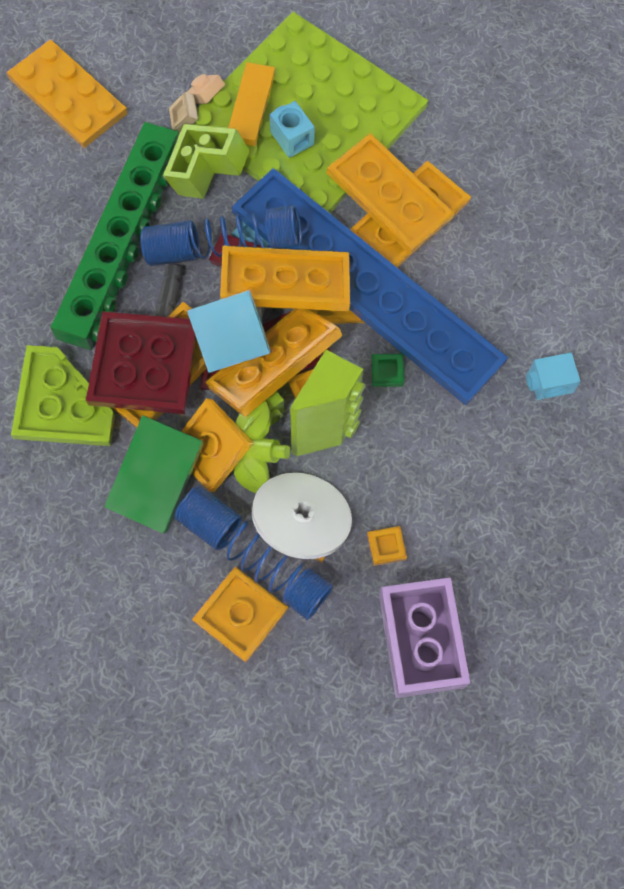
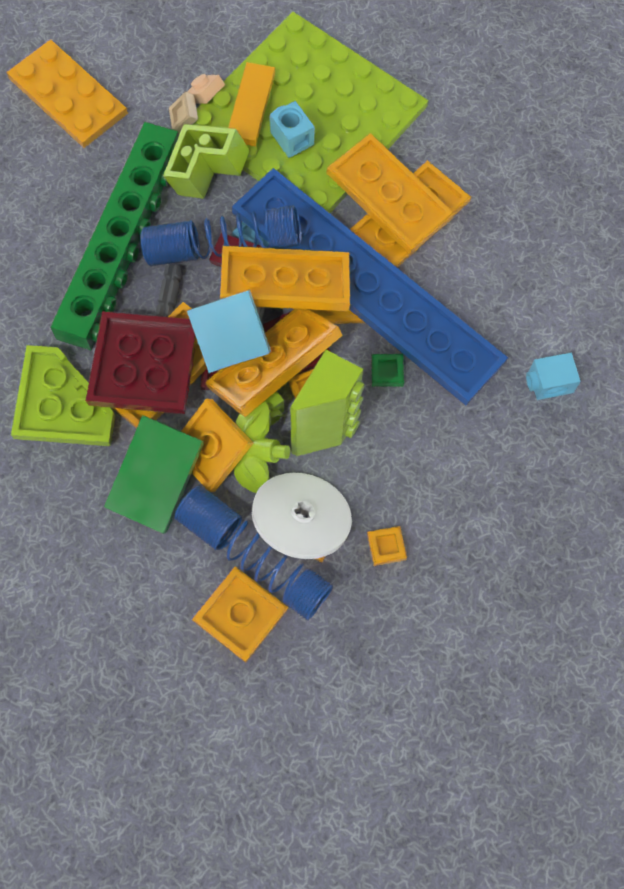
(423, 638): lavender brick -> none

